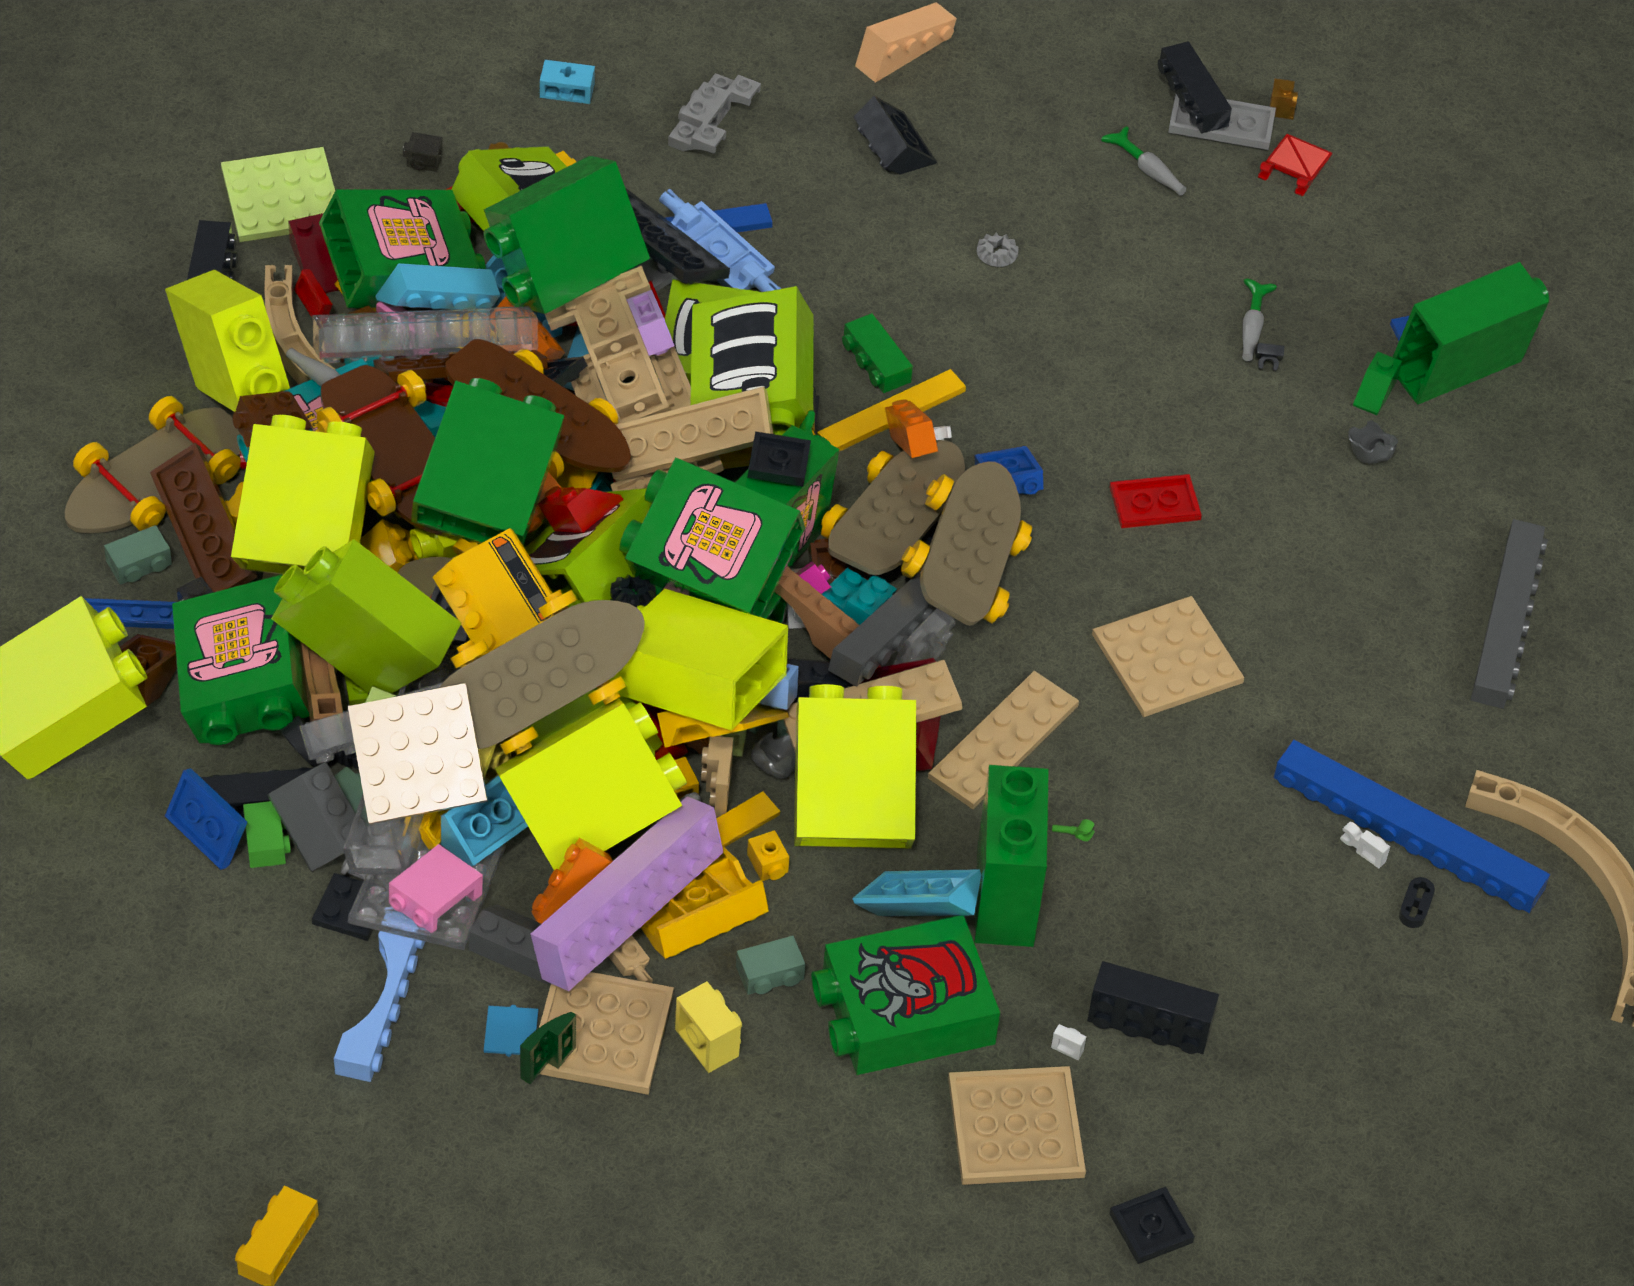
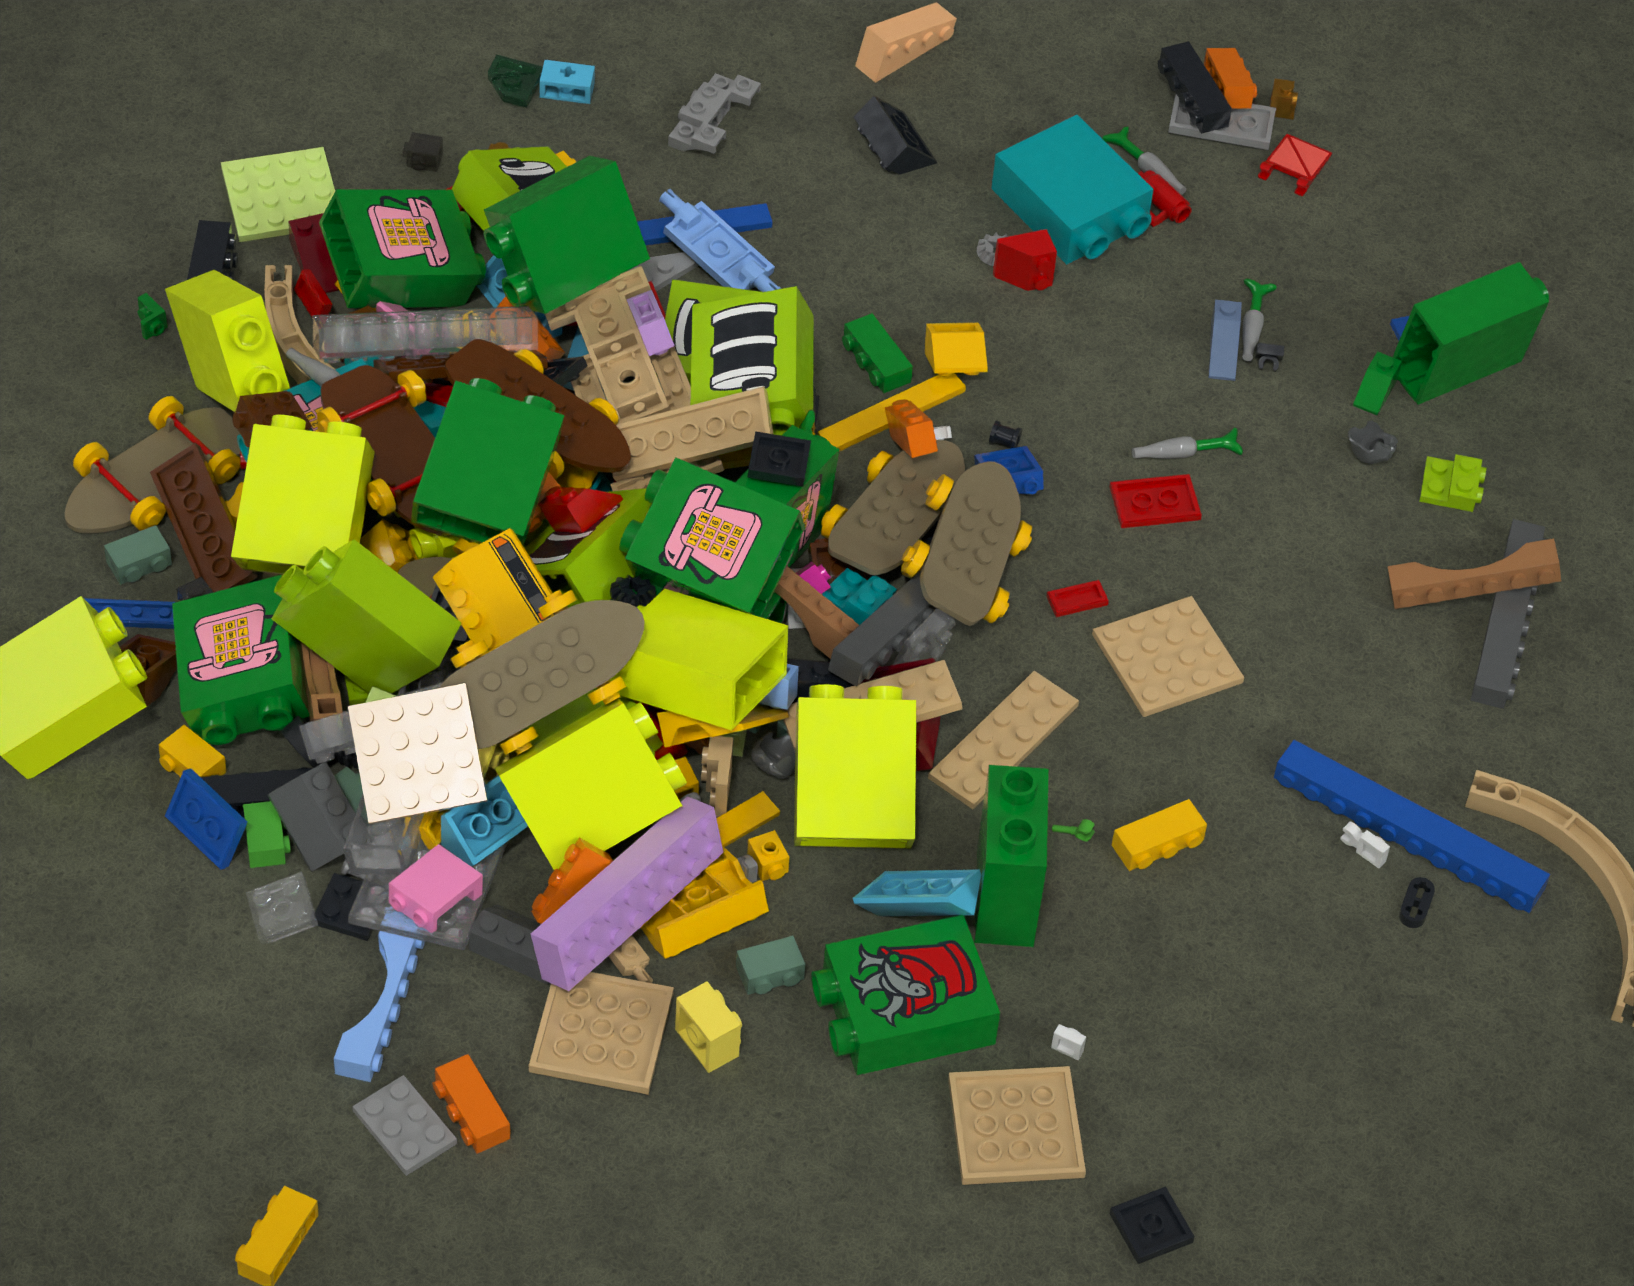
(152, 317): none -> green bracket
(188, 750): none -> yellow brick
(282, 908): none -> clear plate
(404, 1125): none -> light grey plate
(439, 287): medium azure slope -> none
(471, 1104): none -> orange brick
(508, 1028): dark azure piece -> none
(514, 79): none -> clear green plate
(548, 1044): dark green slope -> none
(674, 248): black plate -> none
(749, 867): none -> light grey tile
(956, 348): none -> yellow slope
(1005, 435): none -> black bush
(1026, 260): none -> red slope
(1073, 189): none -> teal brick
(1077, 598): none -> red tile
(1152, 1008): black brick -> none
(1159, 835): none -> yellow brick
(1166, 199): none -> red piece
(1187, 446): none -> light grey piece
(1224, 339): none -> sand blue slope
(1231, 76): none -> orange brick
(1453, 482): none -> lime plate
(1529, 566): none -> medium nougat arch

